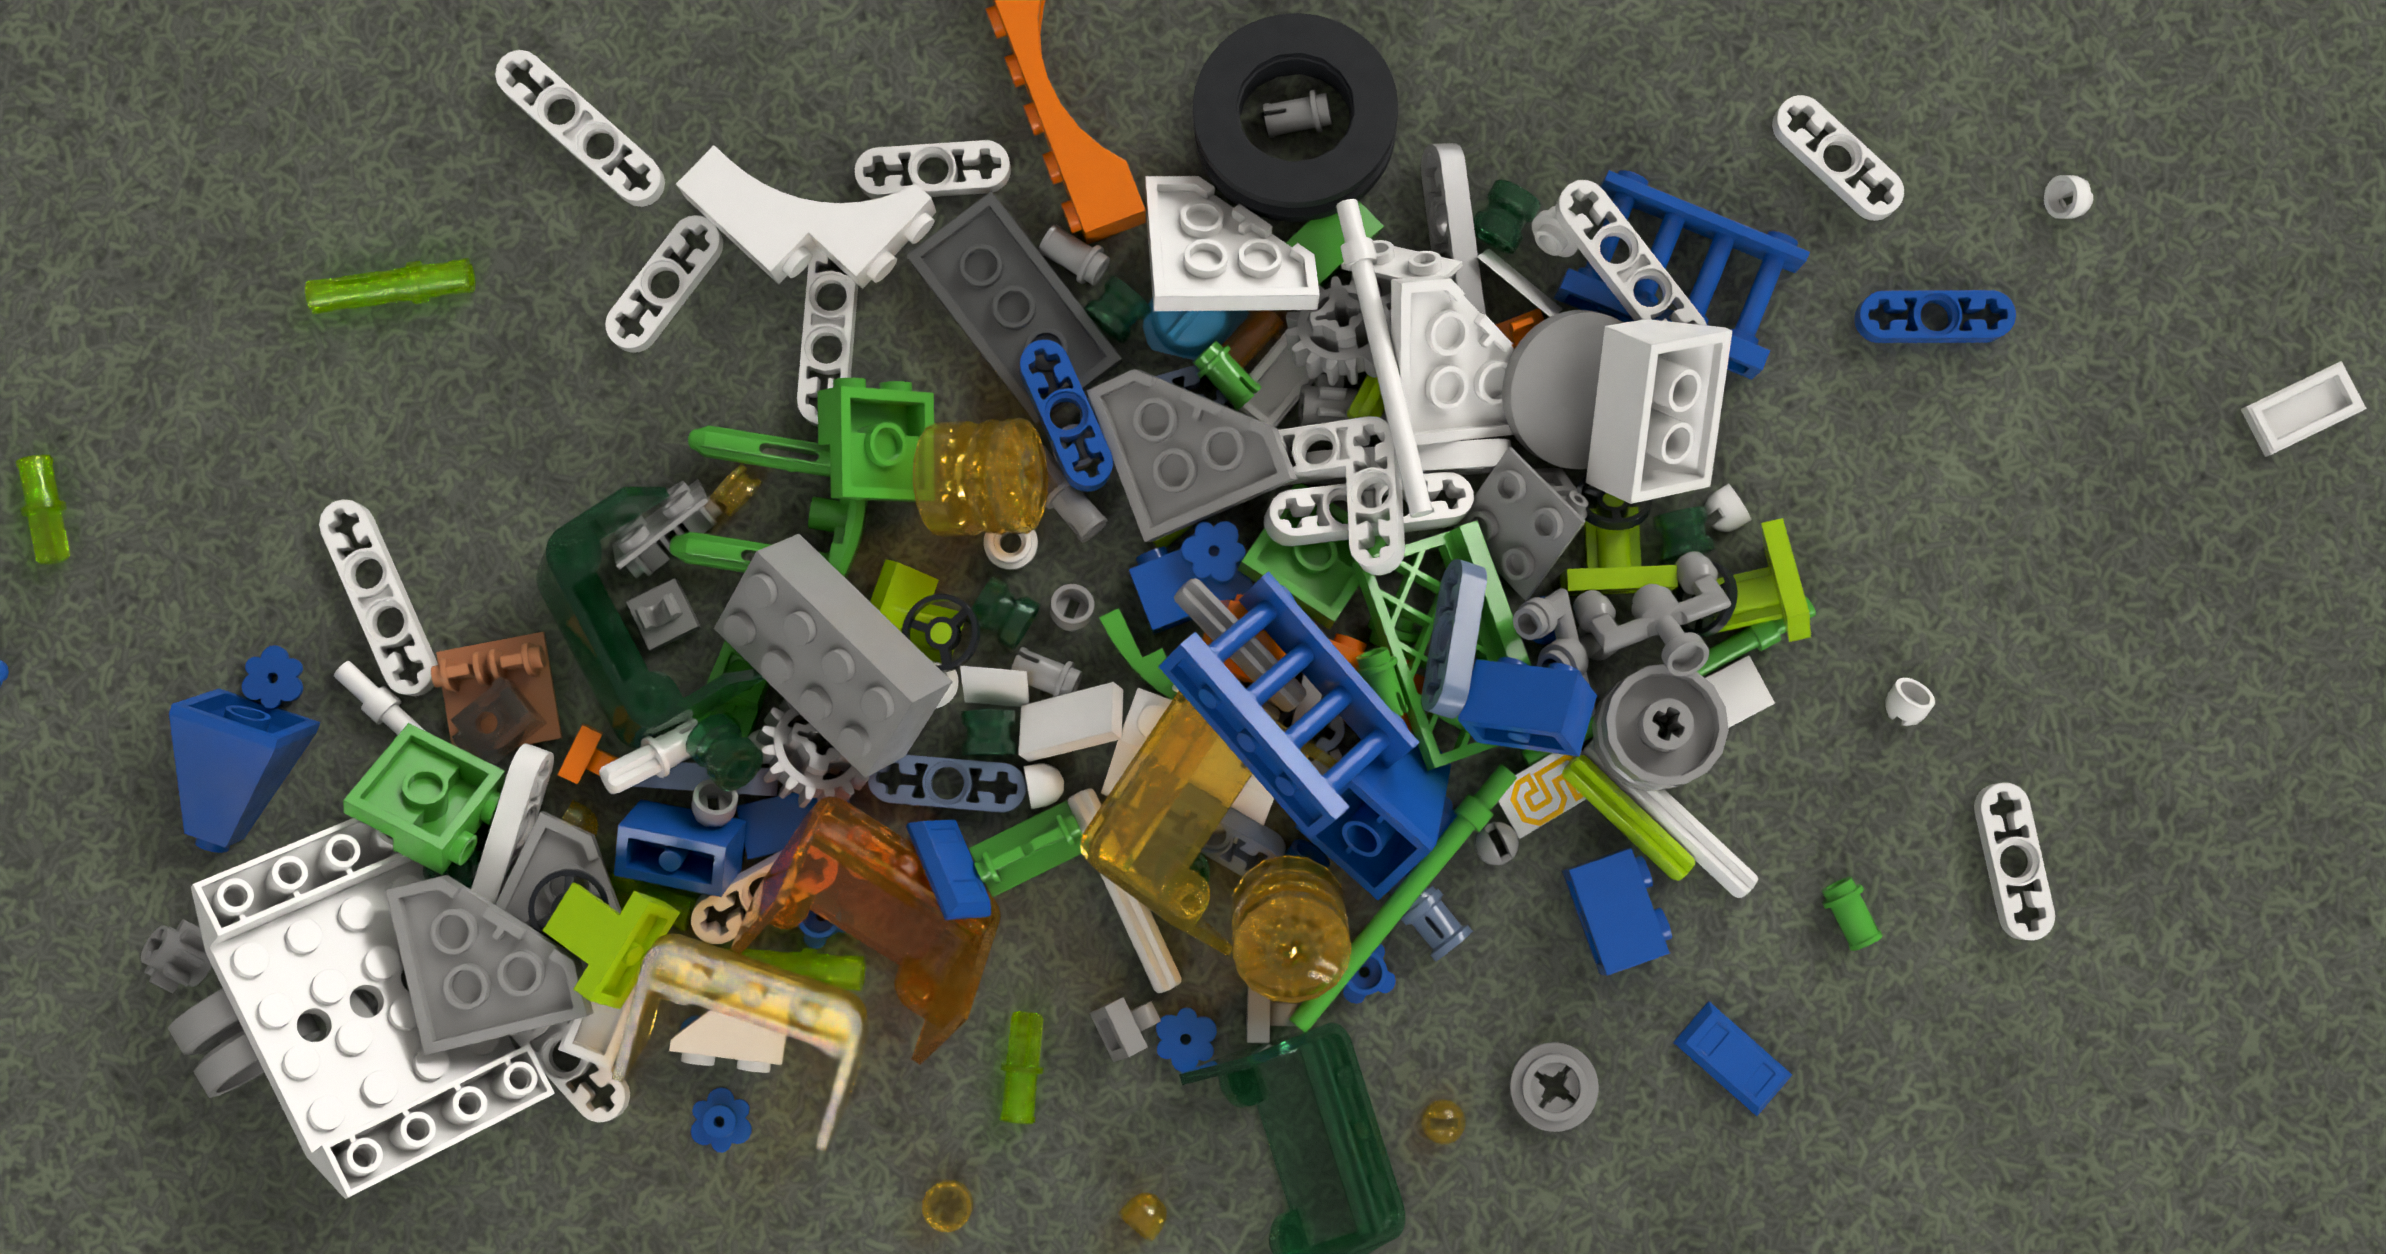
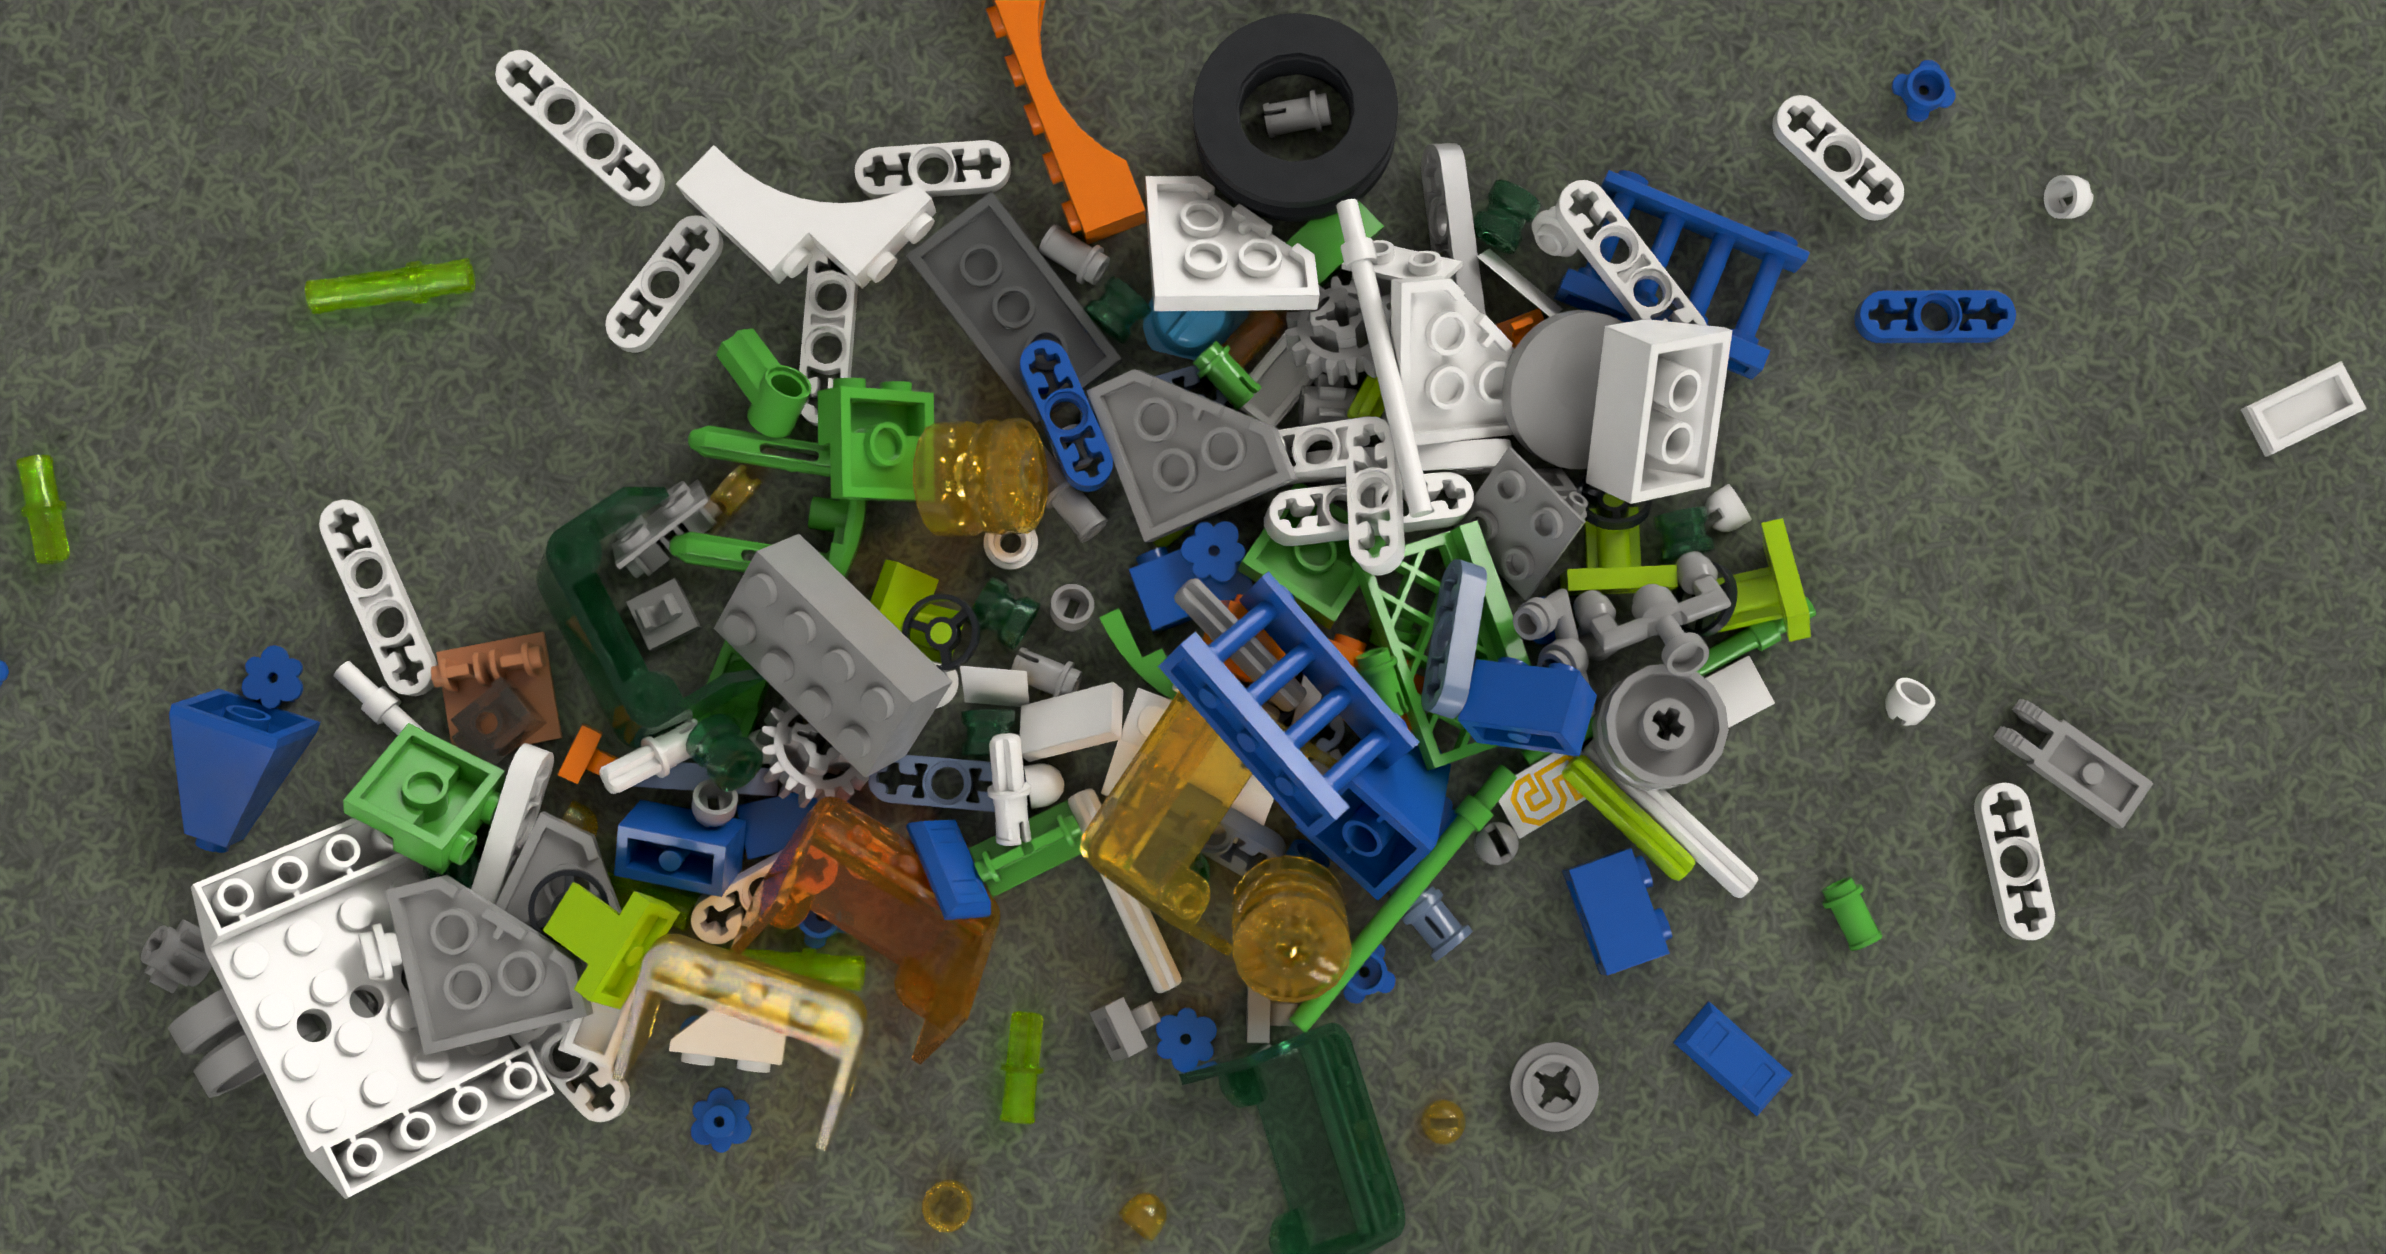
(380, 952): none -> white plate
(773, 389): none -> bright green piece
(1009, 790): none -> white axle
(1926, 75): none -> blue plate
(2077, 765): none -> light grey hinge

